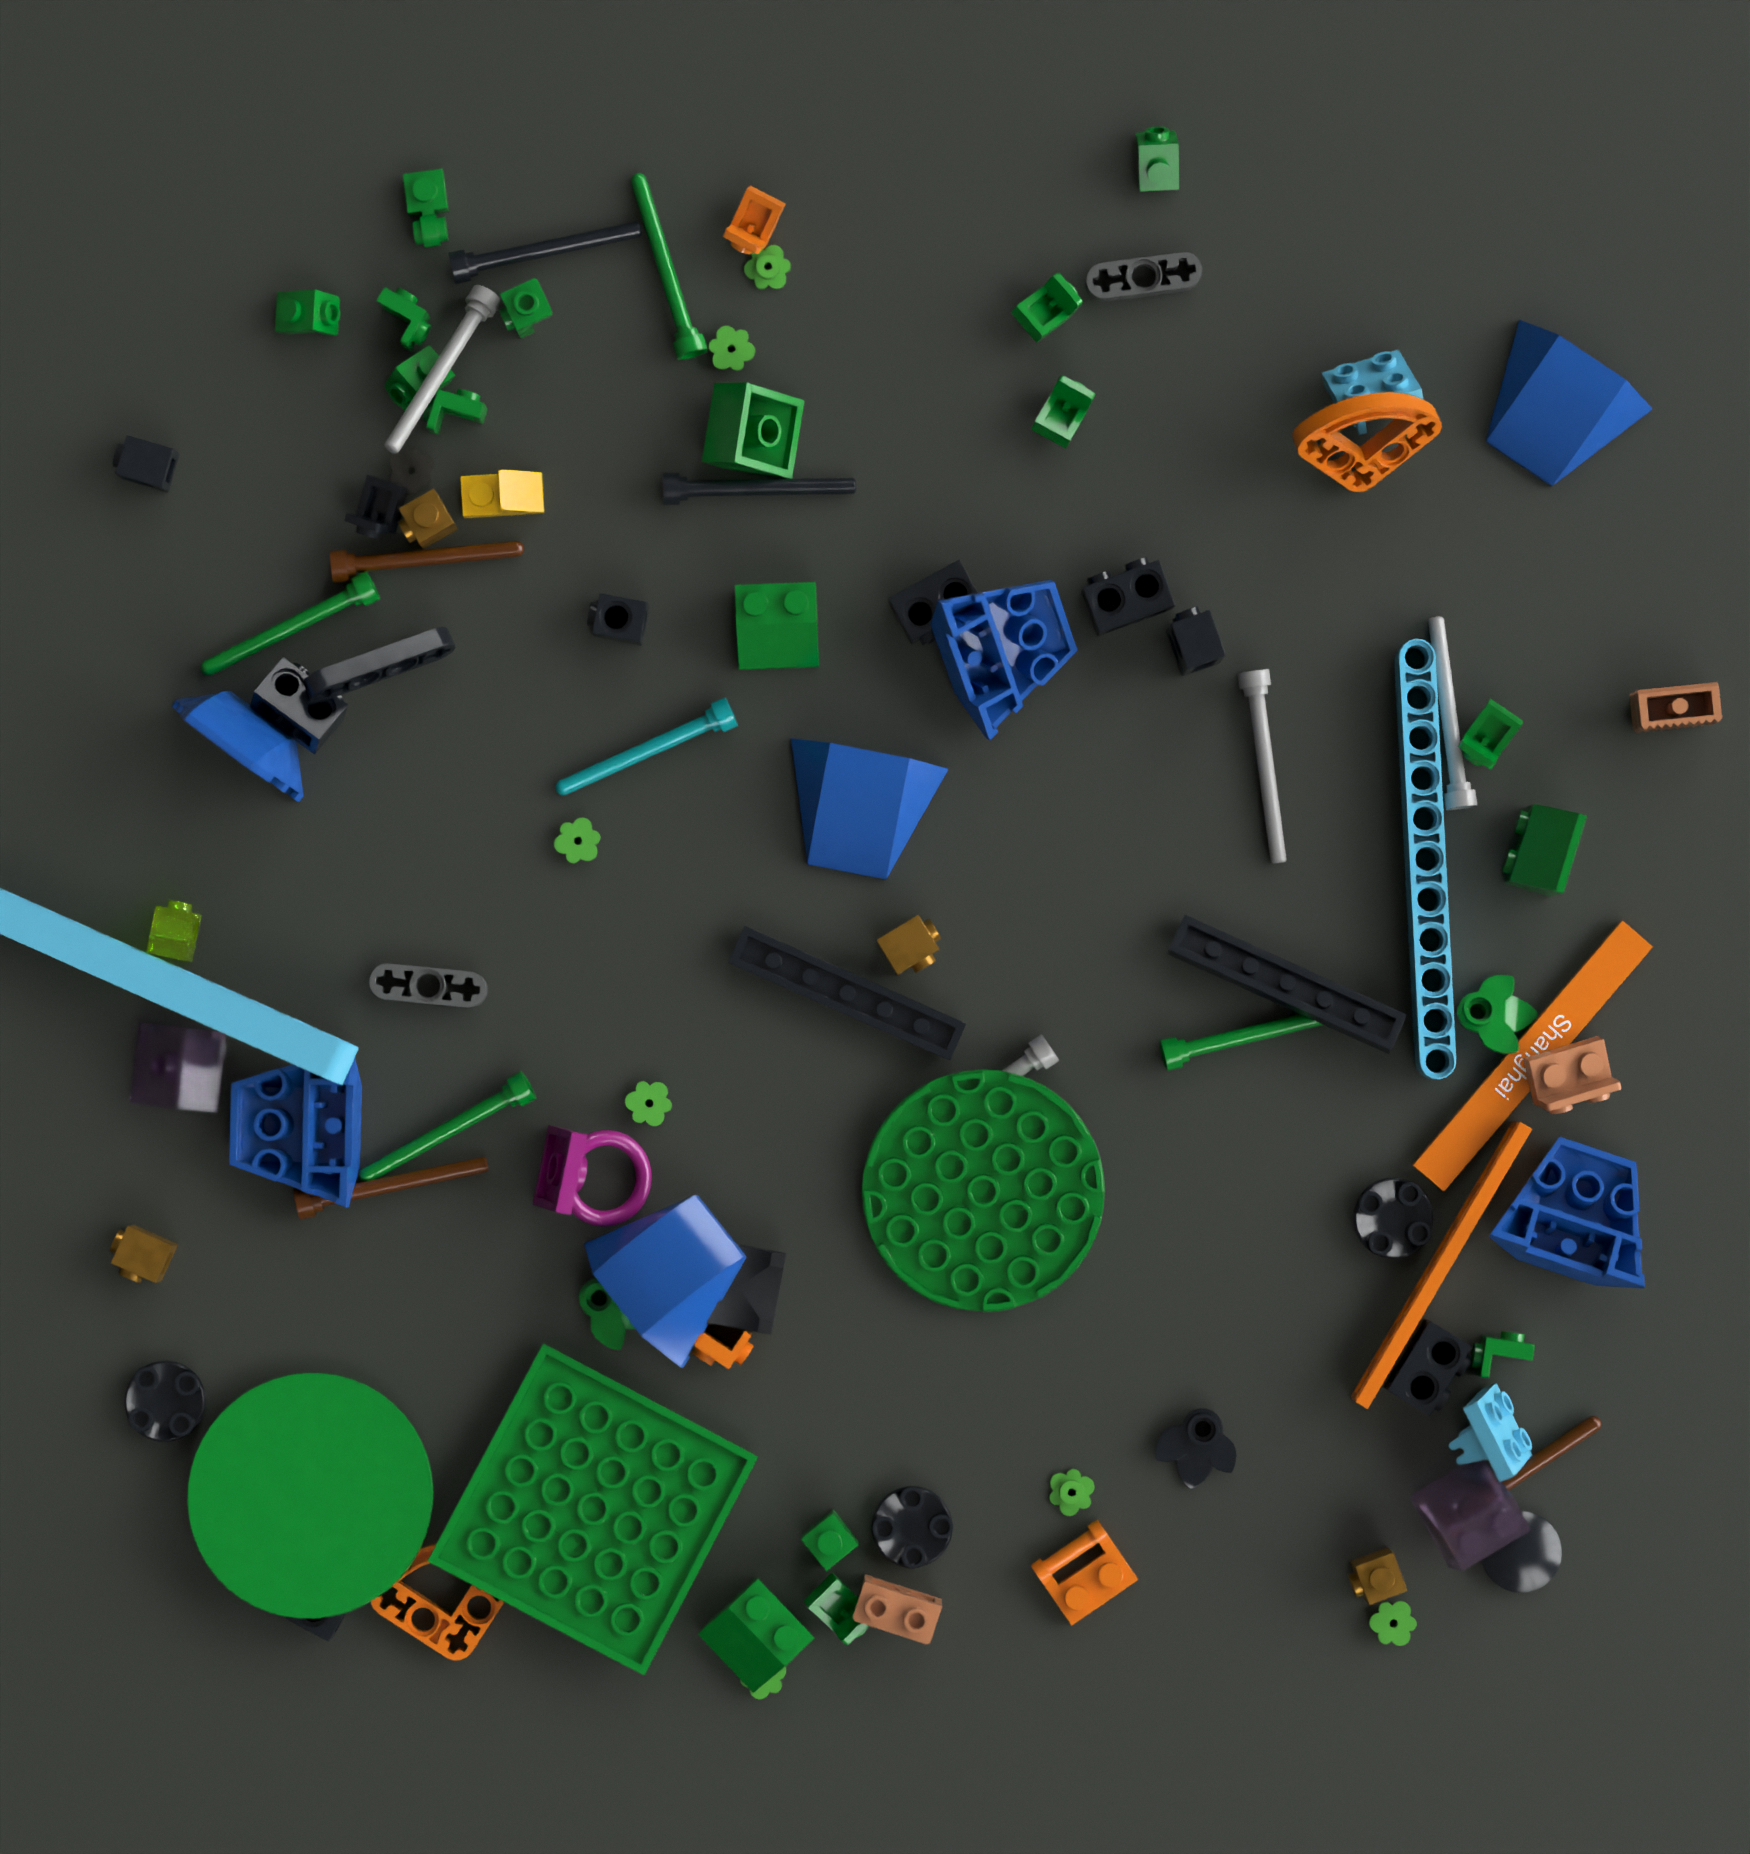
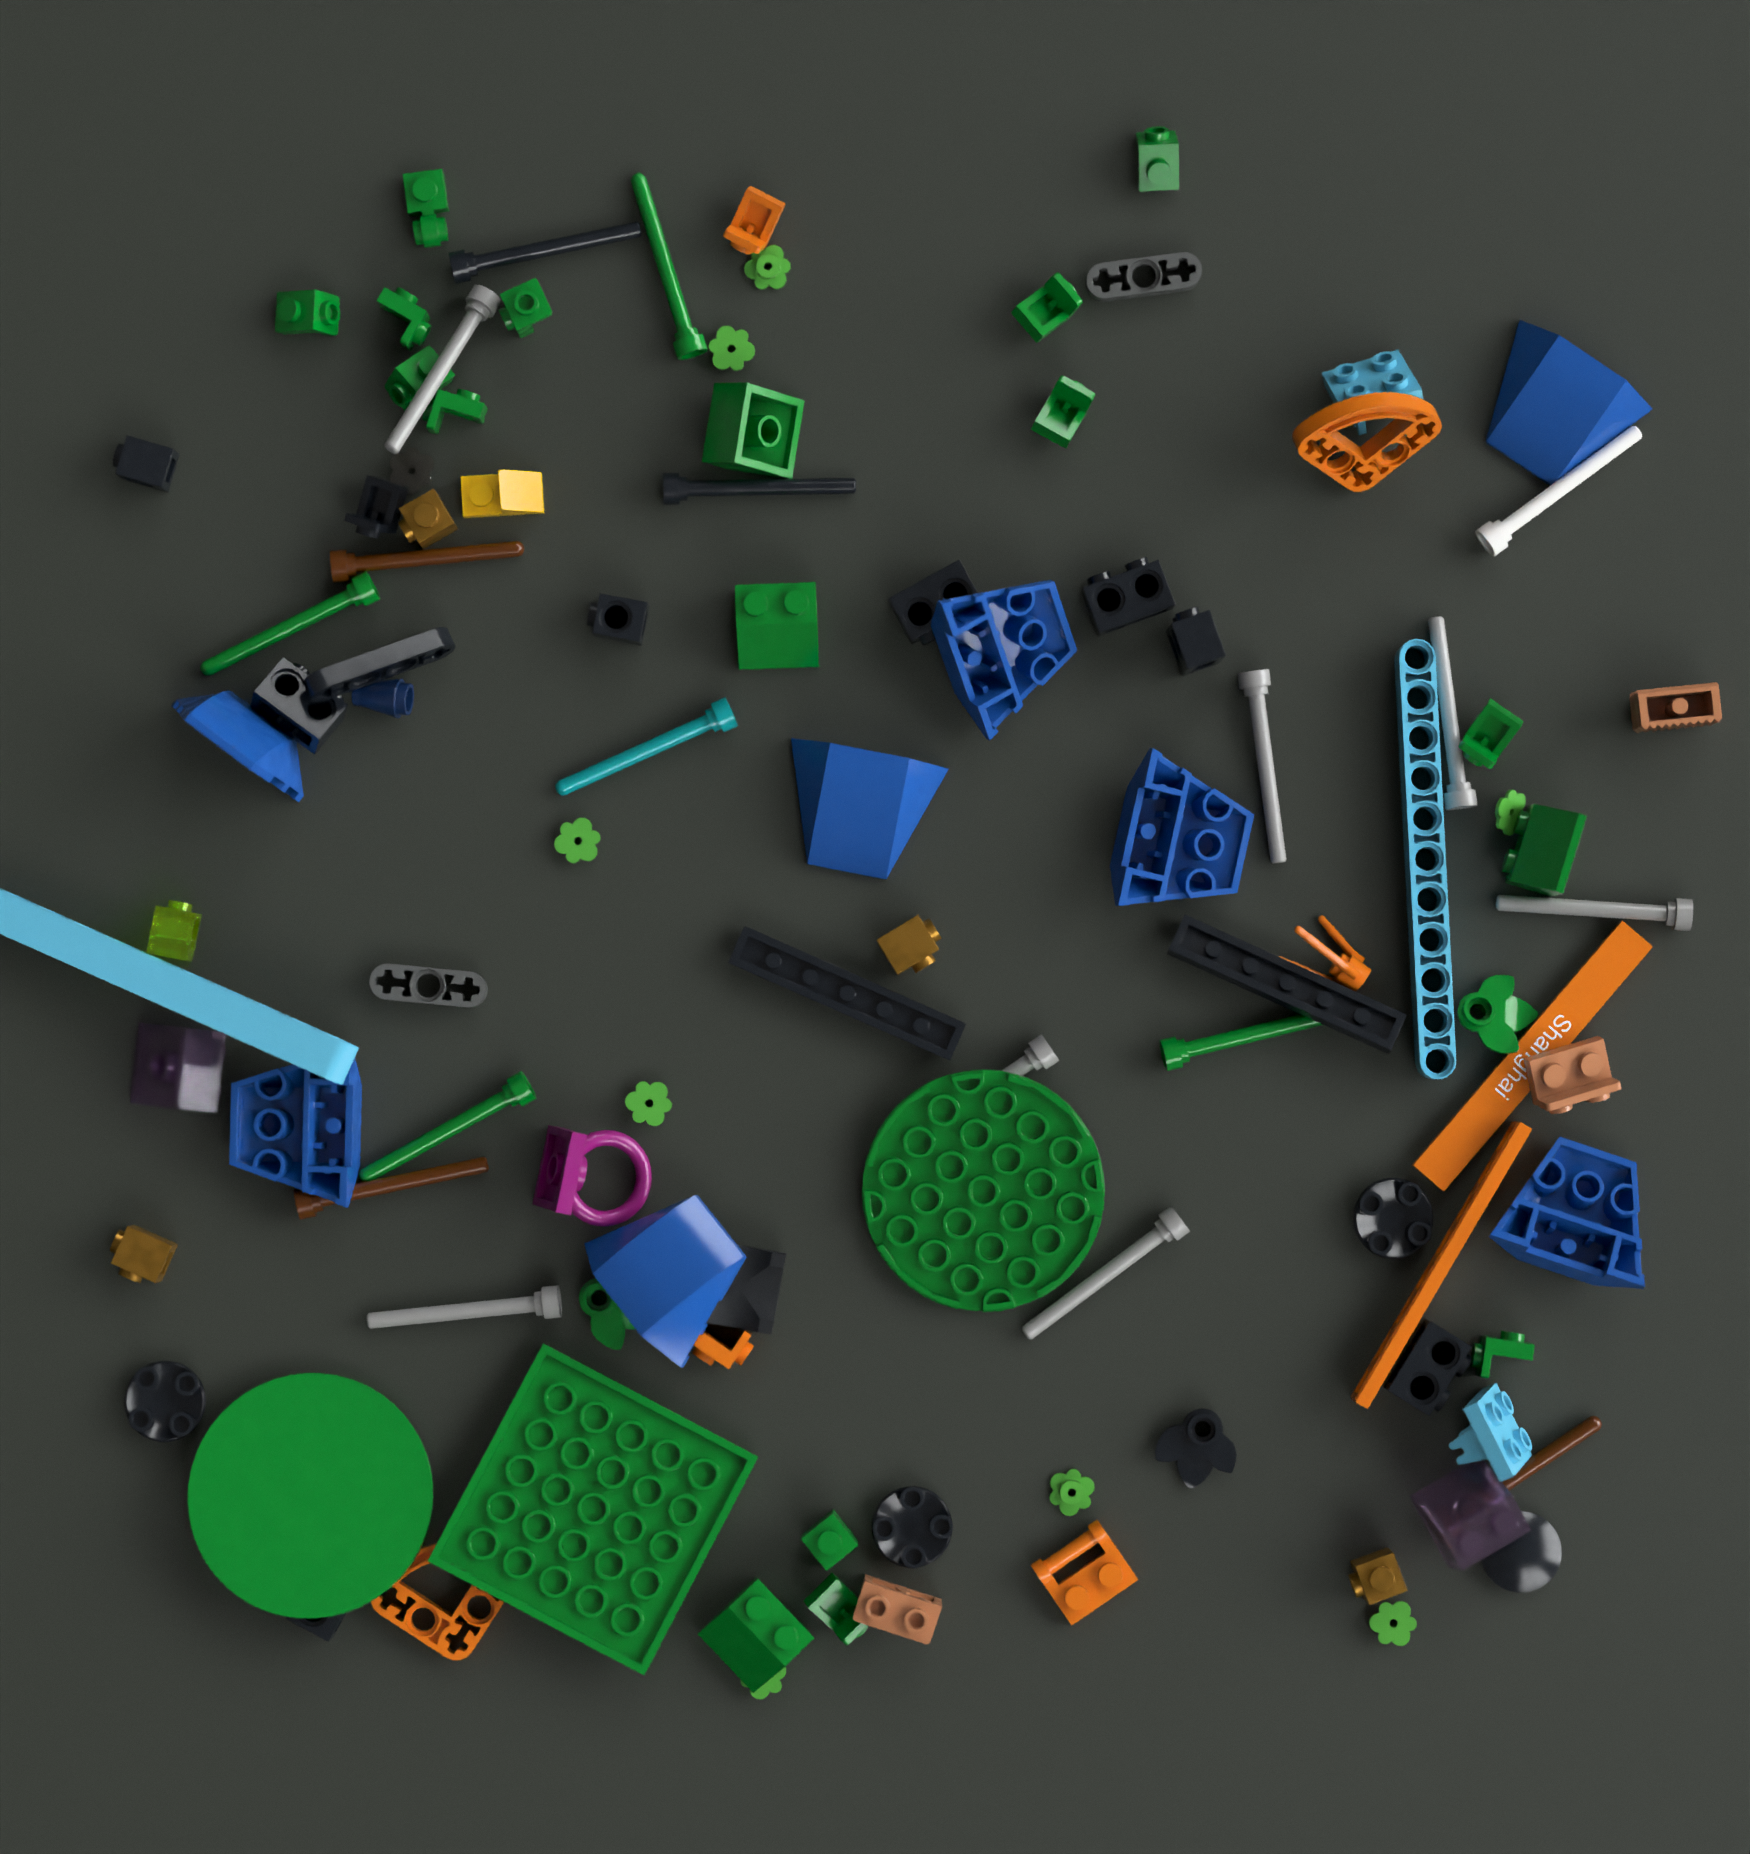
(387, 697): none -> dark blue cone
(544, 1302): none -> light grey piece
(1167, 1228): none -> light grey piece
(1176, 837): none -> blue wedge
(1346, 969): none -> orange plant
(1497, 534): none -> white piece
(1508, 810): none -> bright green plant
(1675, 914): none -> light grey piece

